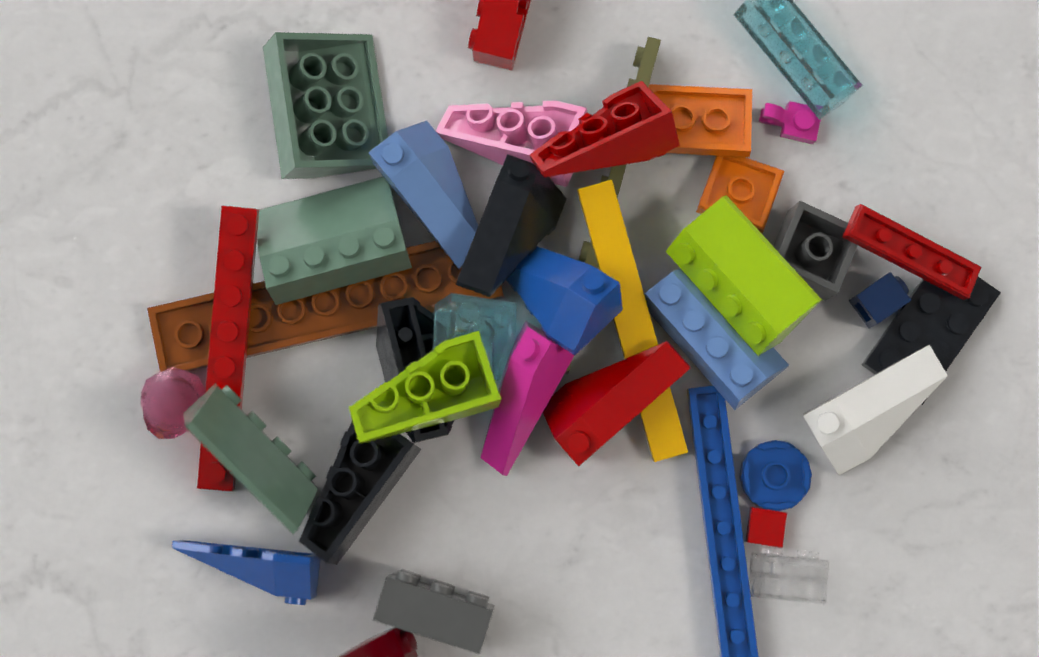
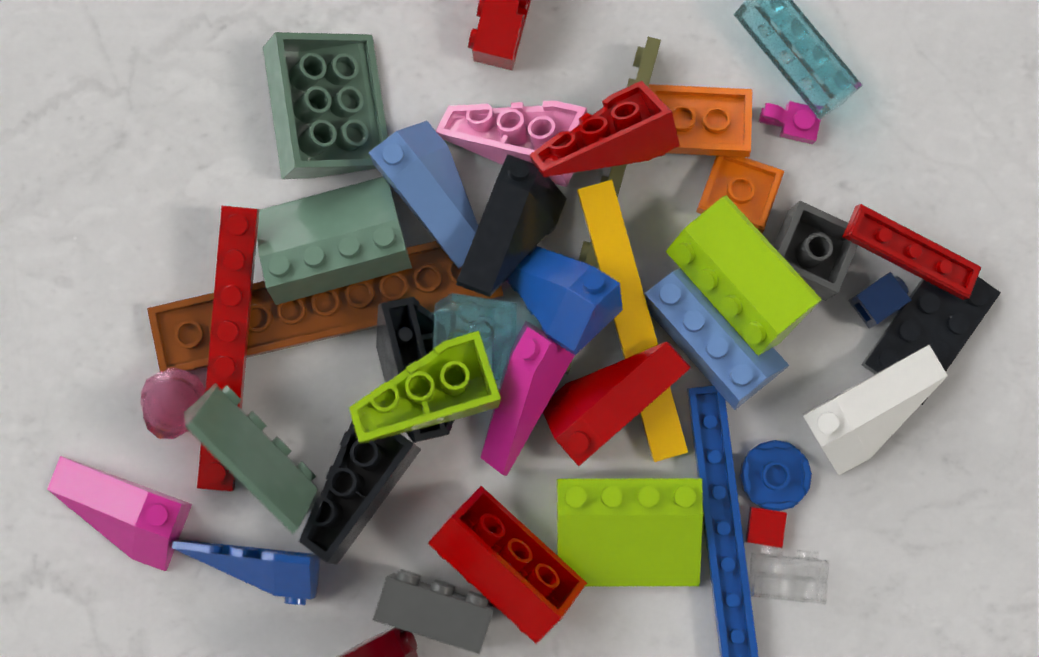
(124, 512): none -> dark pink wedge
(508, 564): none -> red brick
(631, 530): none -> lime slope

